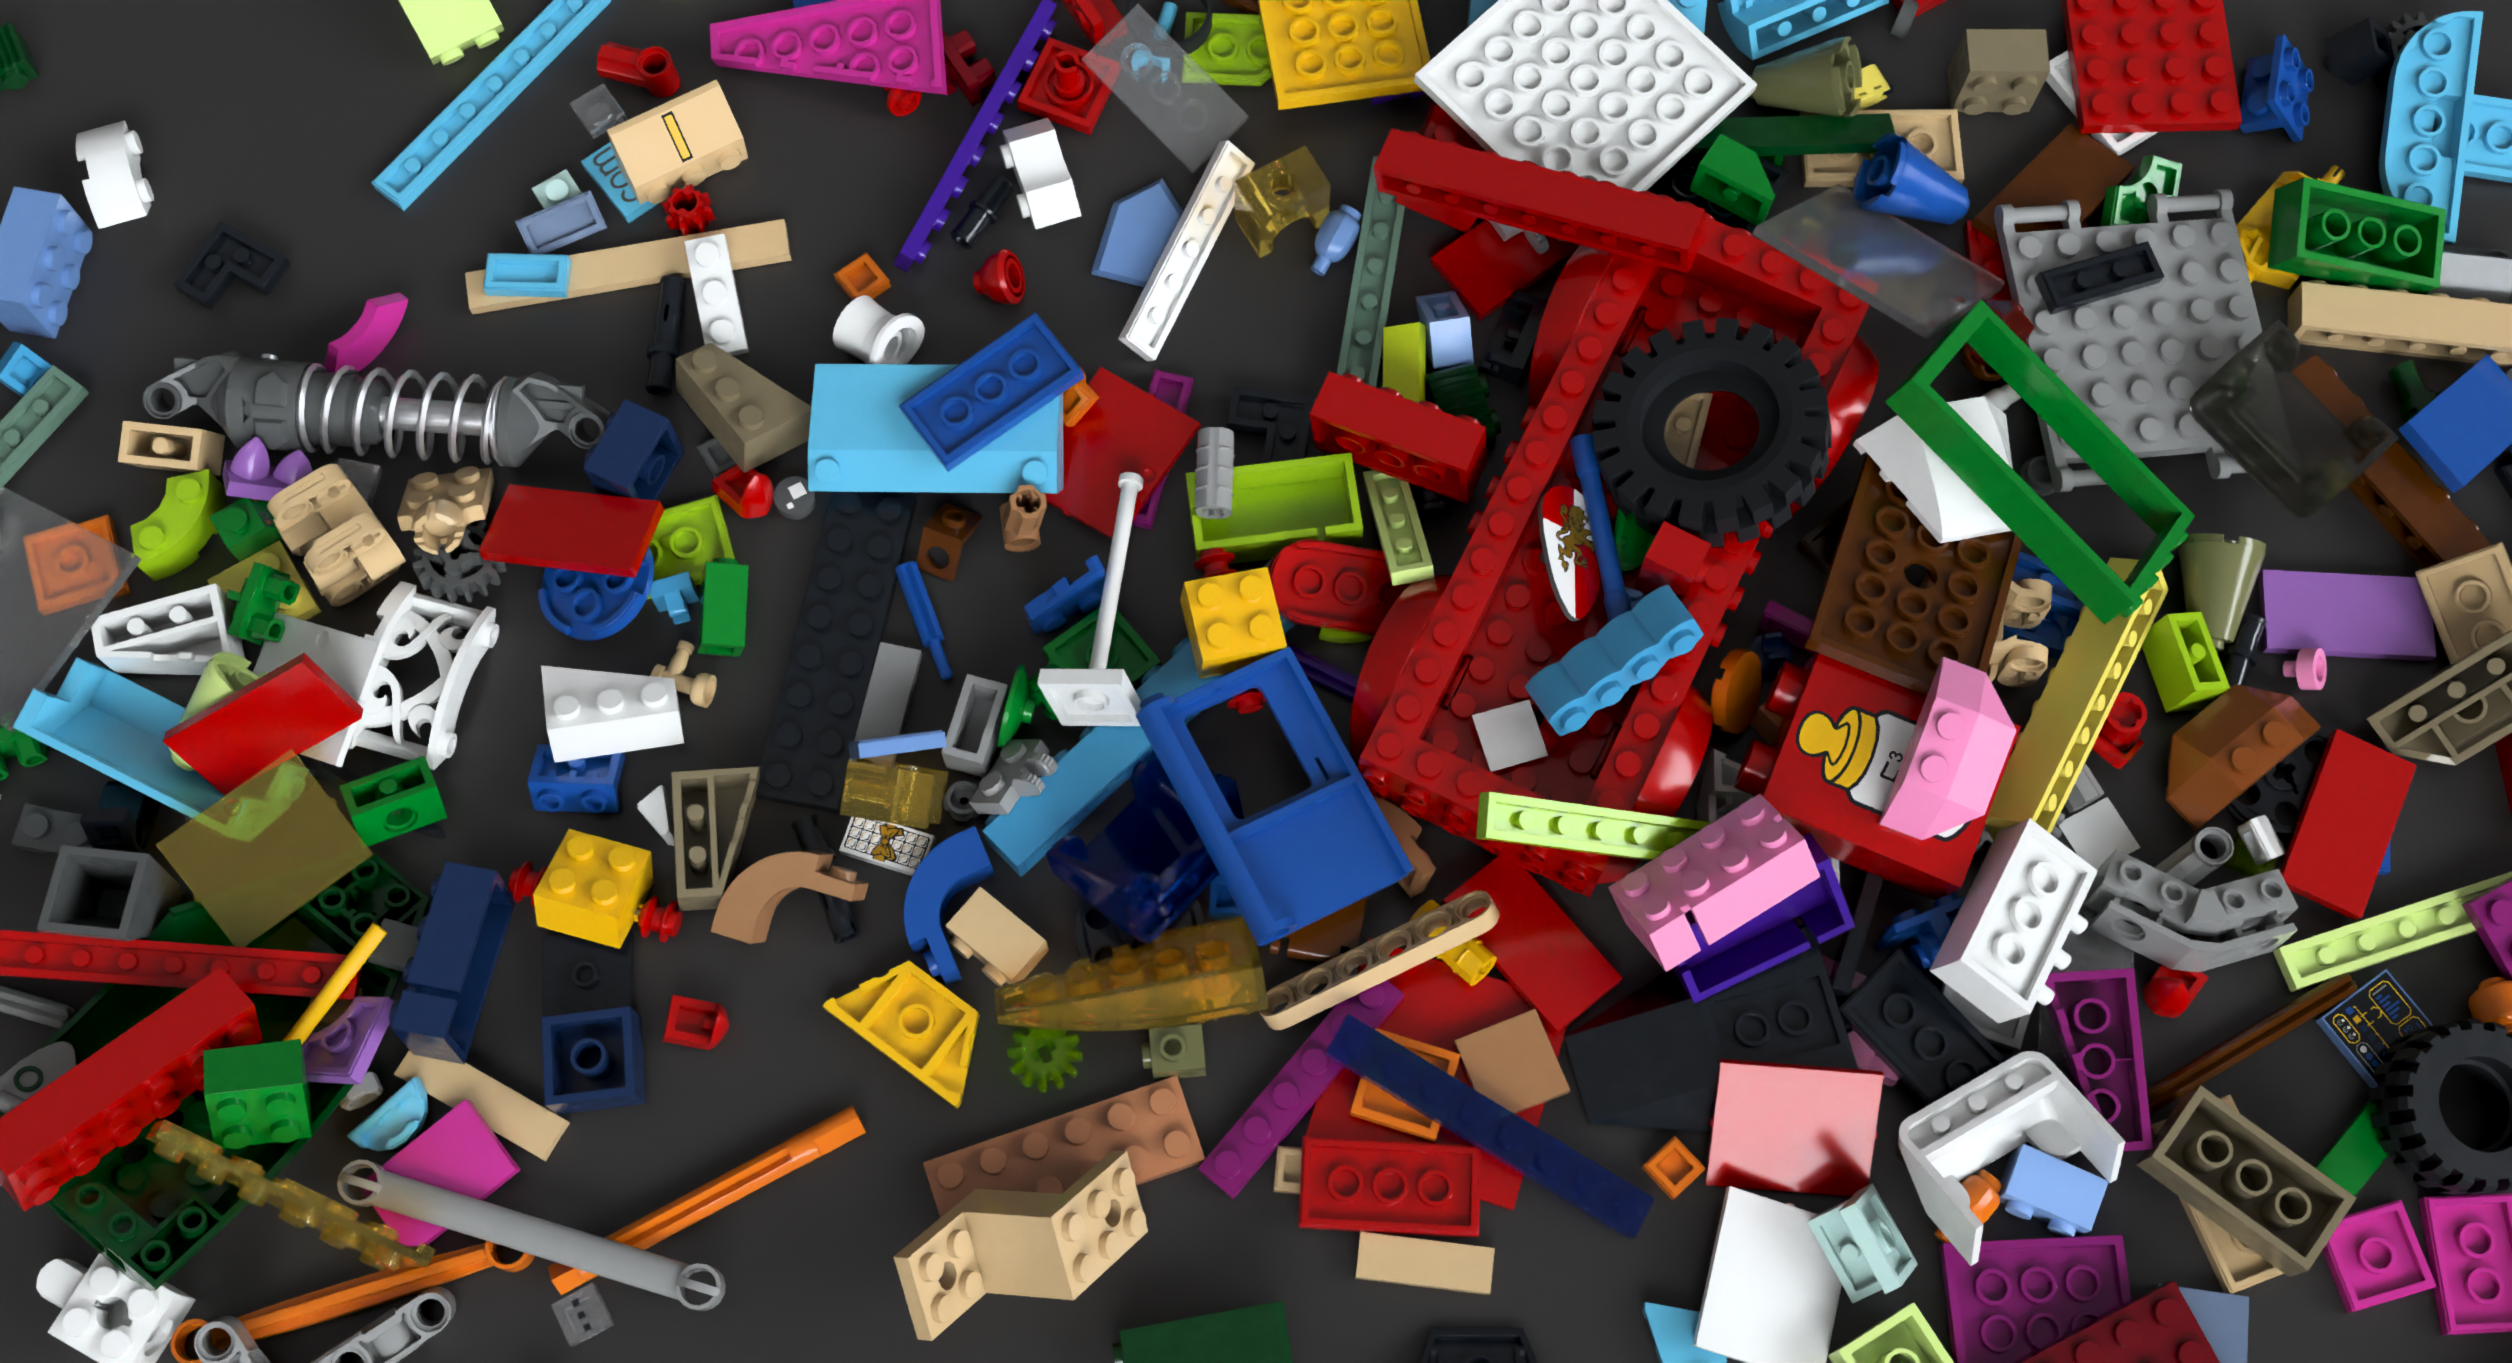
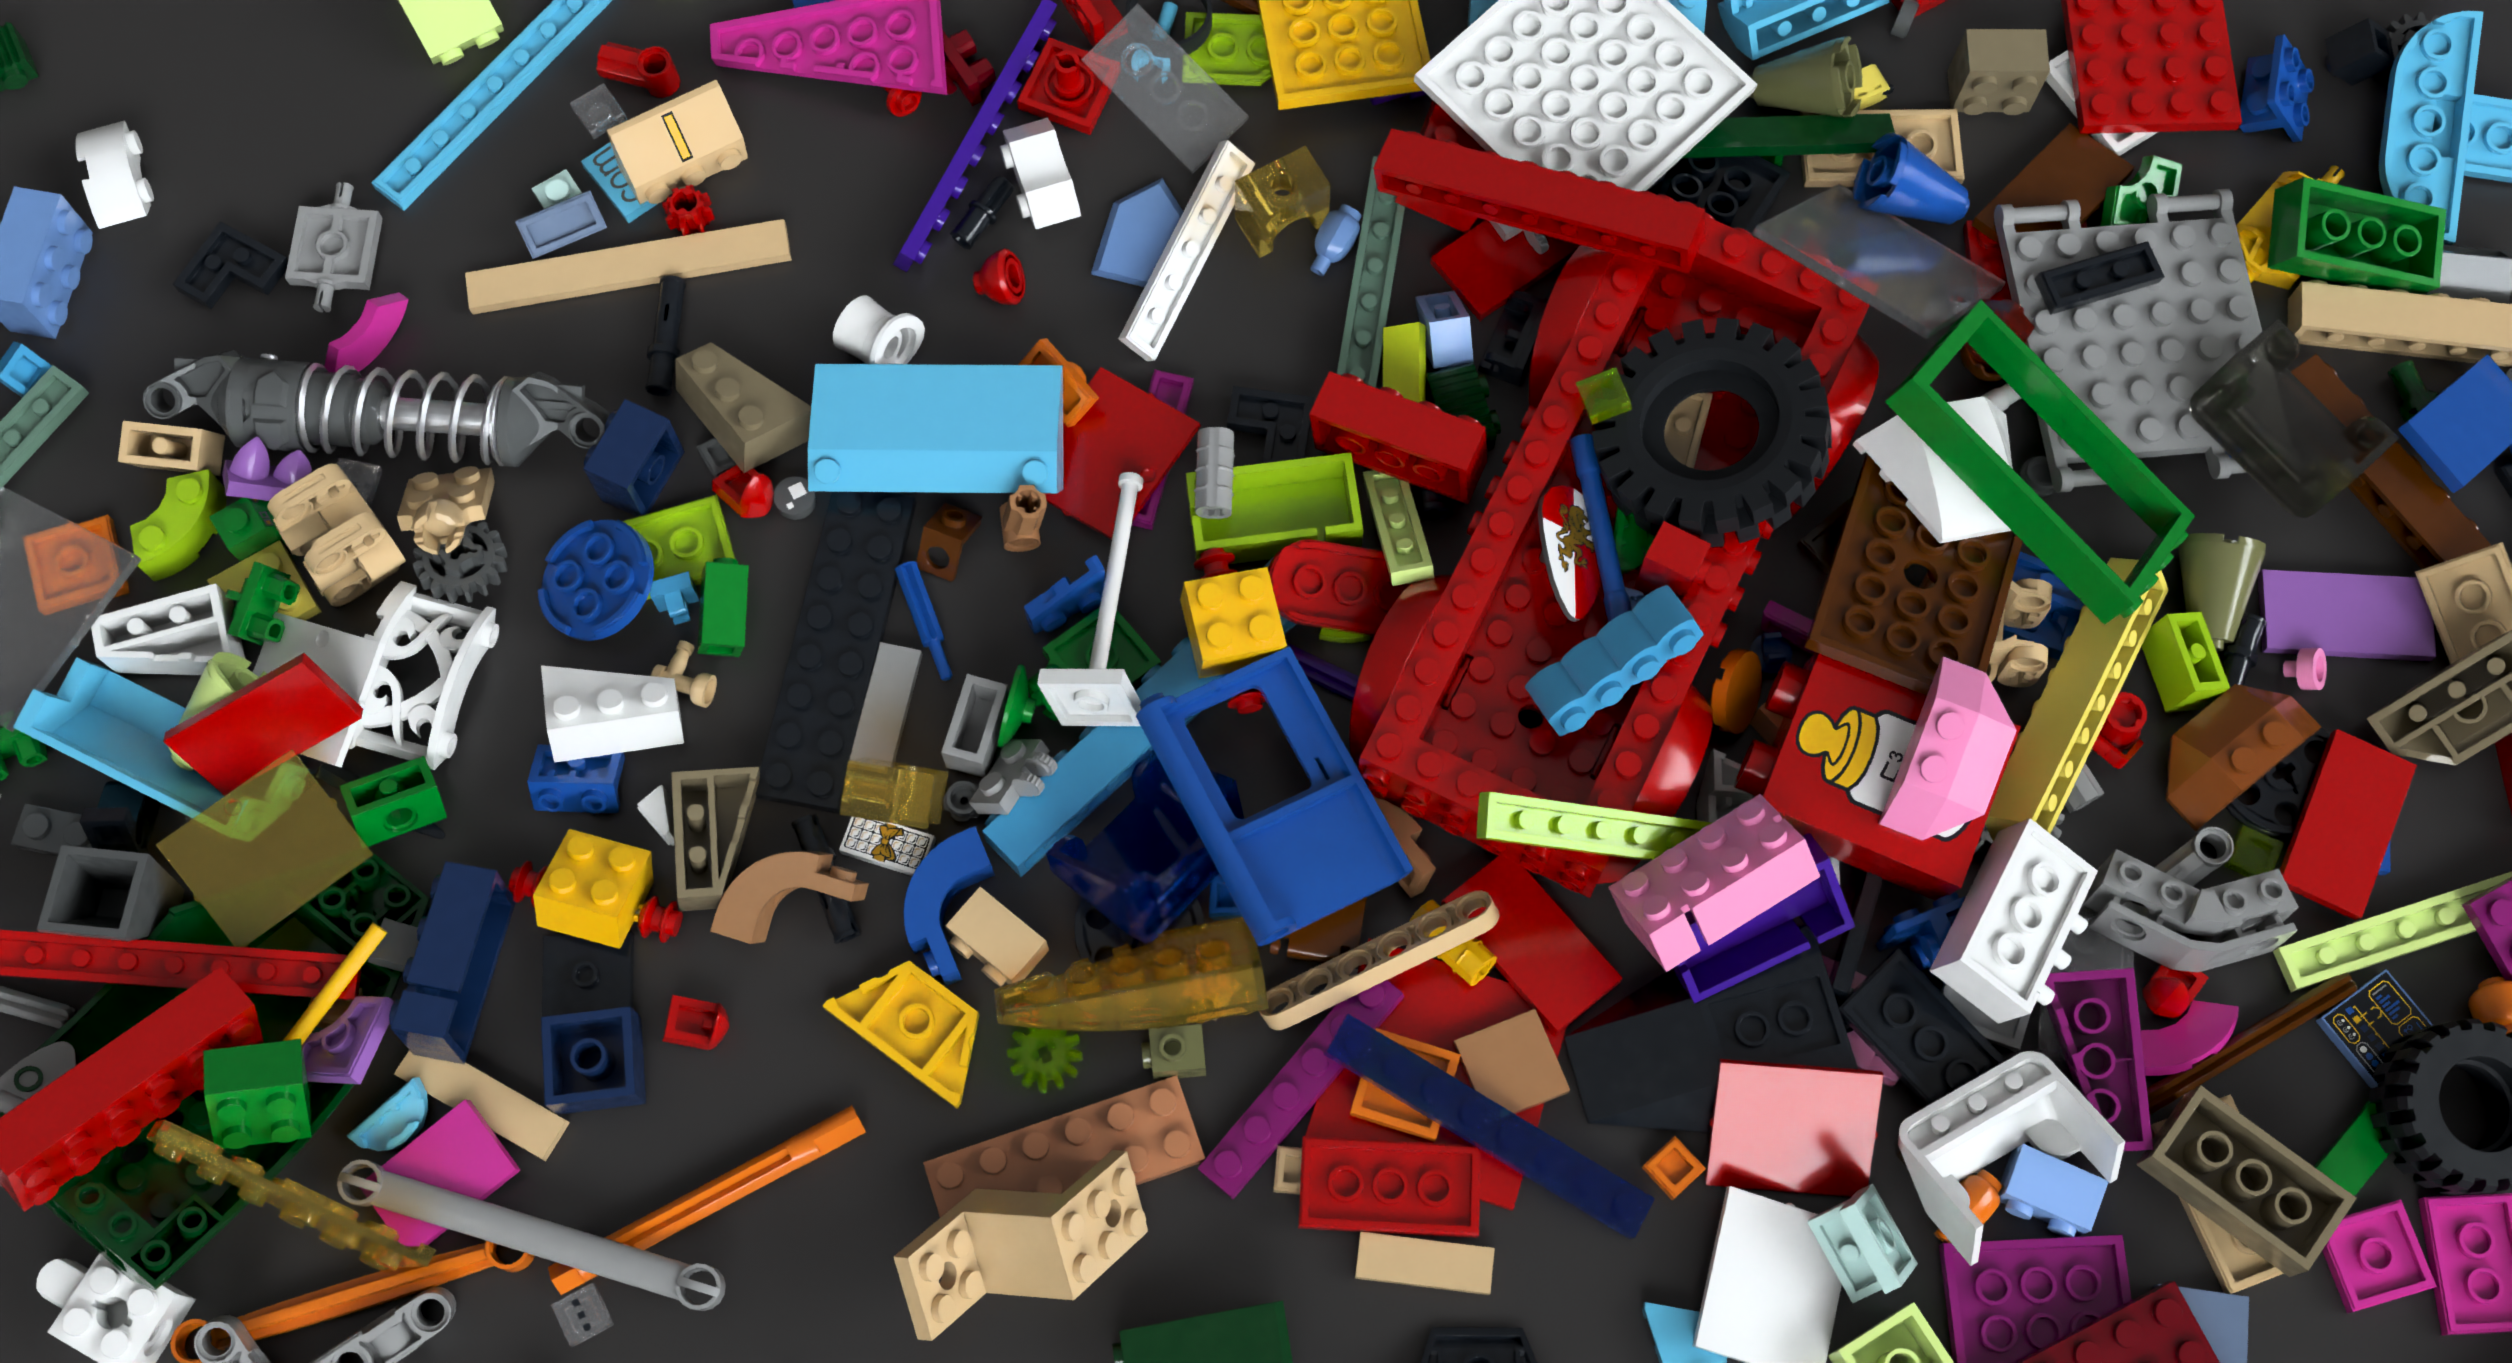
(333, 247): none -> light grey plate
(363, 1094): light grey tile -> none
(527, 275): medium azure tile -> none
(571, 530): red tile -> none
(716, 293): white plate -> none
(862, 278): orange tile -> none
(897, 744): medium blue tile -> none
(991, 391): blue tile -> none
(1509, 735): white sticker -> none
(1604, 395): none -> clear neon green tile
(1734, 180): green slope -> none
(2098, 832): white sticker -> none
(2190, 1040): none -> dark pink tile
(2261, 839): white slope -> none

